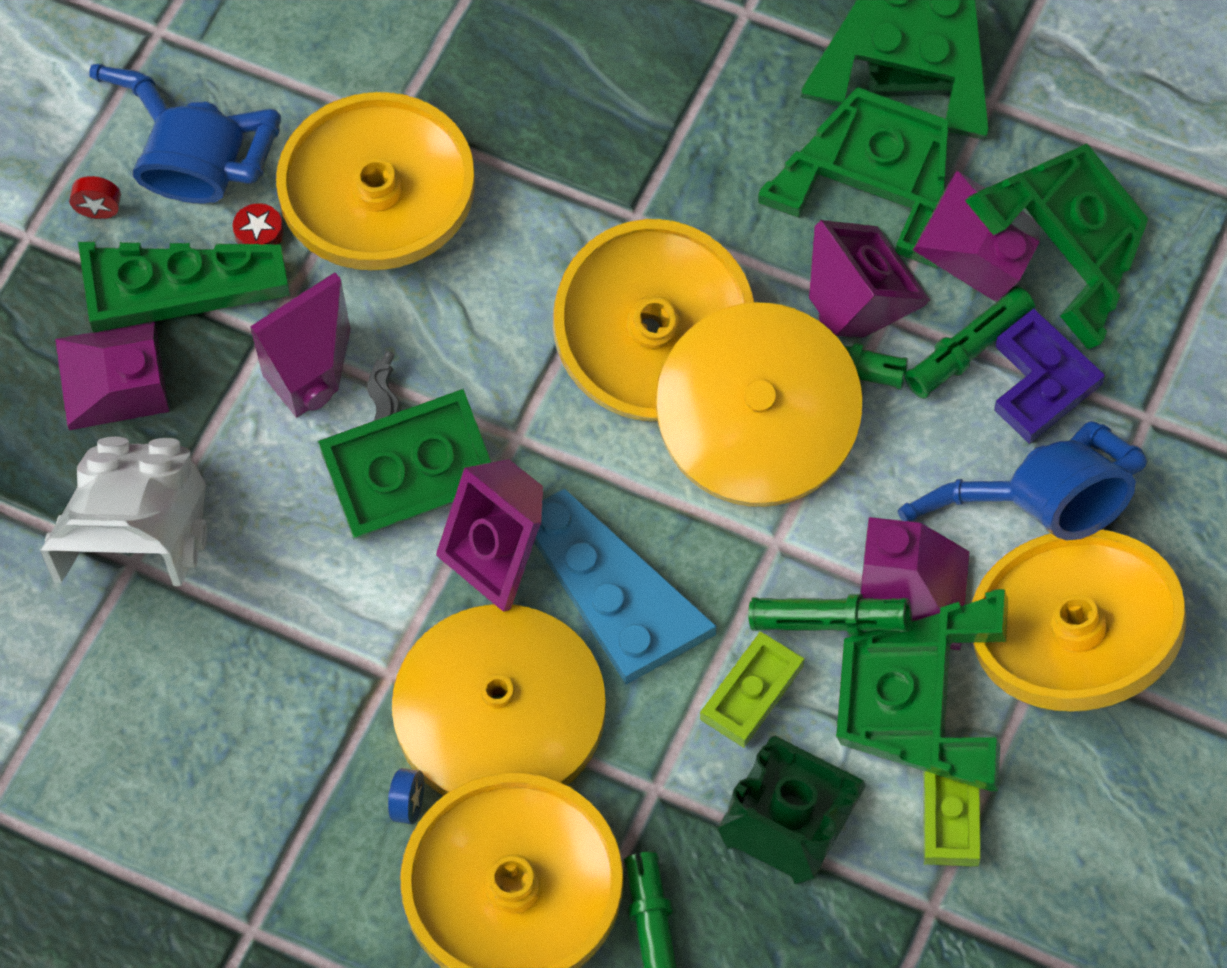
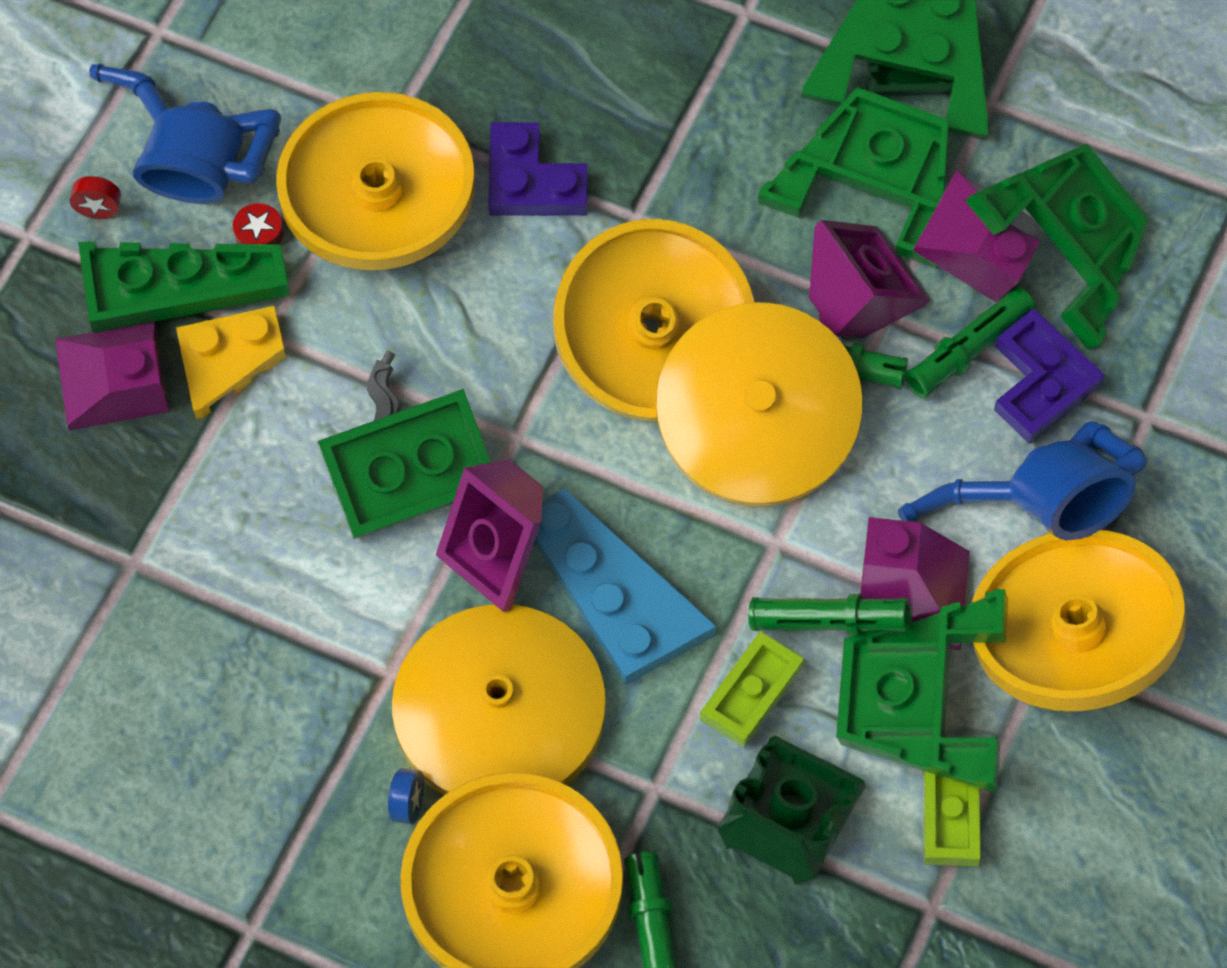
(132, 503): white slope -> none
(228, 354): none -> yellow wing
(305, 346): magenta slope -> none
(524, 185): none -> dark purple plate

